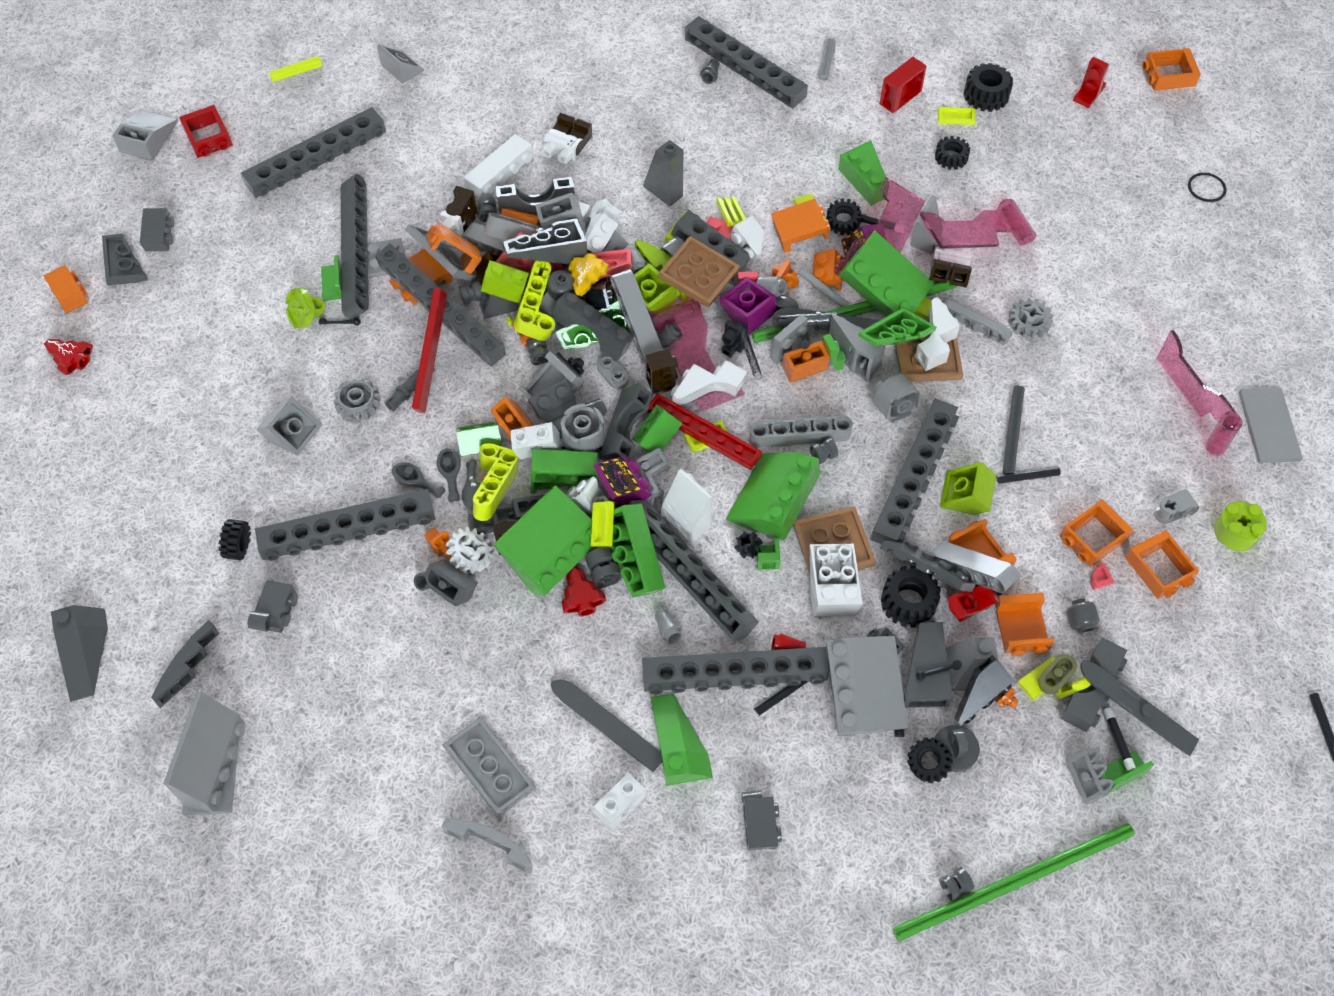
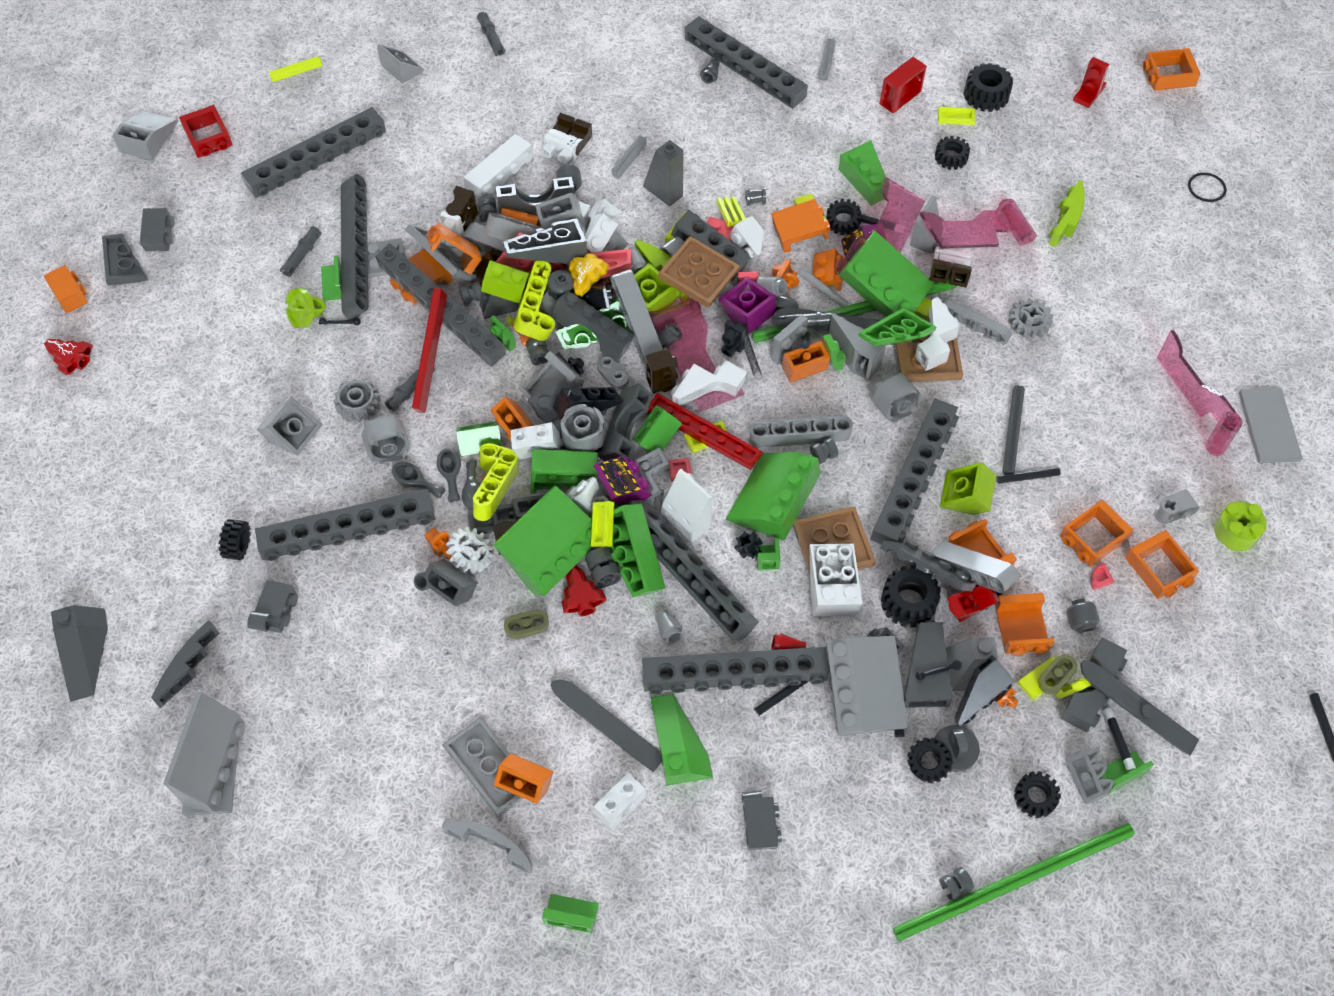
(304, 246): none -> dark grey pin
(385, 439): none -> light grey brick
(488, 29): none -> dark grey pin
(502, 333): none -> bright green slope
(523, 778): none -> orange brick
(526, 624): none -> olive plate
(570, 171): none -> dark grey head
(570, 913): none -> bright green panel
(597, 397): none -> black slope
(629, 156): none -> light grey axle
(676, 465): none -> coral tile
(755, 196): none -> dark grey bush
(1046, 785): none -> black tyre
(1069, 214): none -> lime slope

